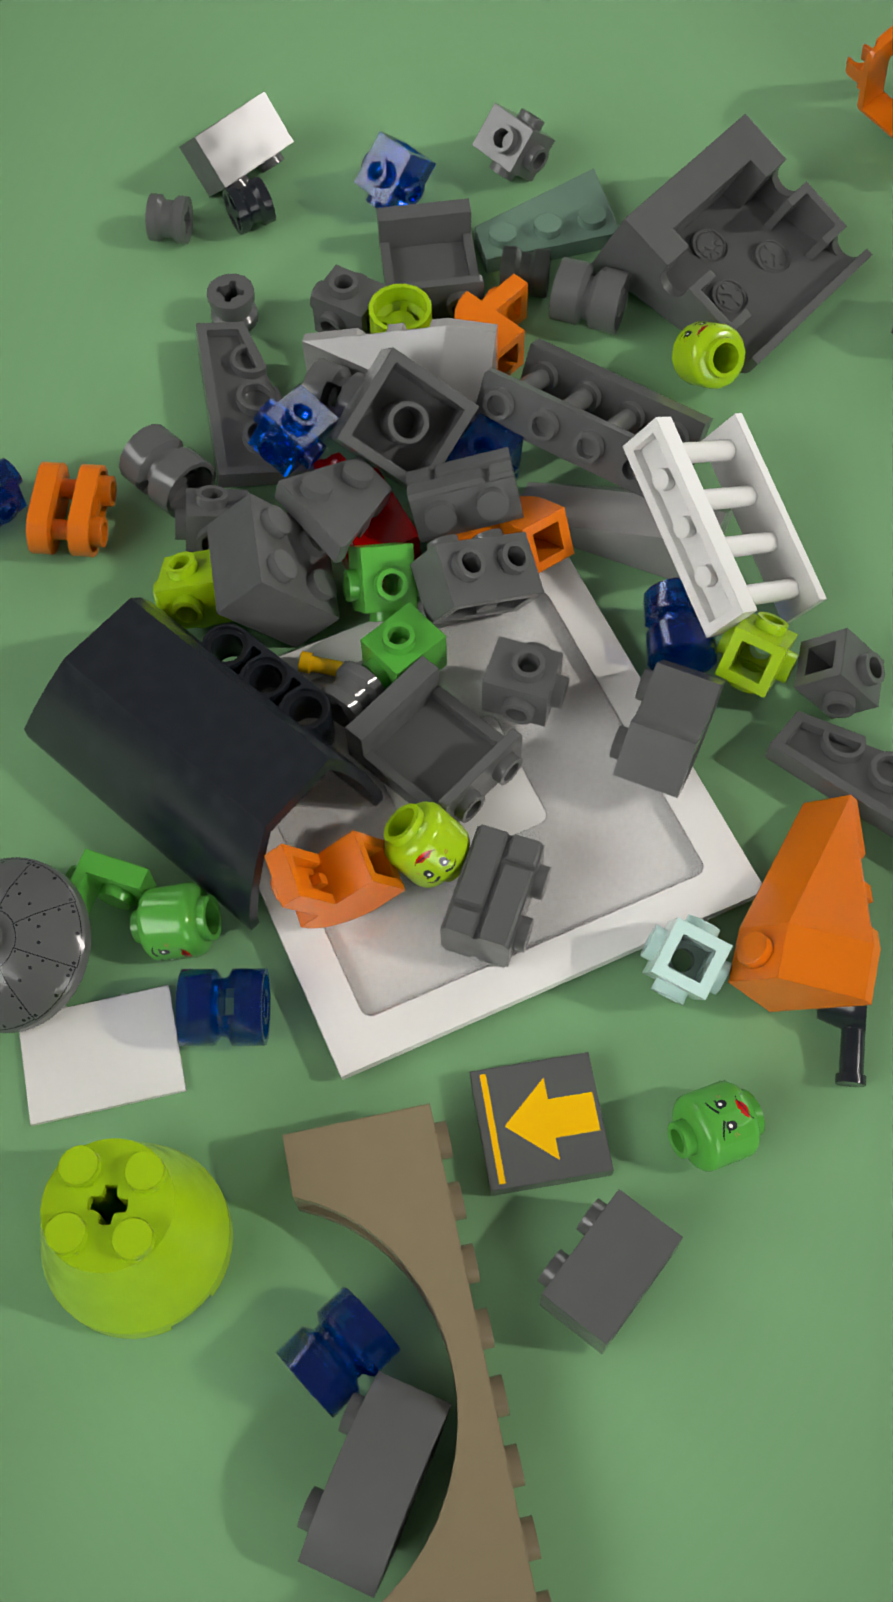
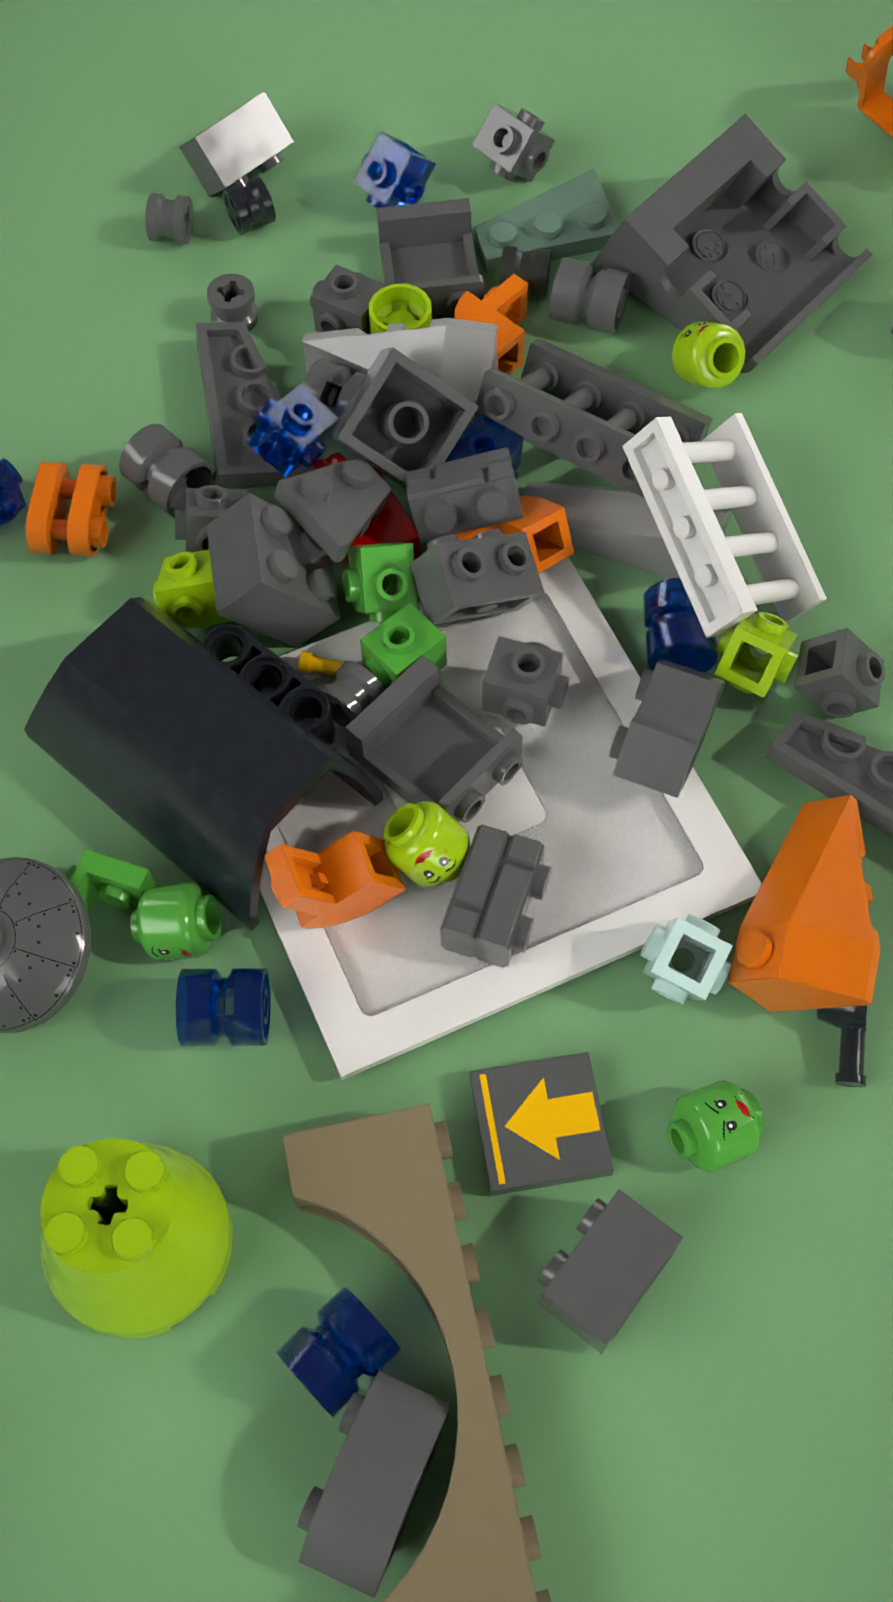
(102, 1056): white window -> none

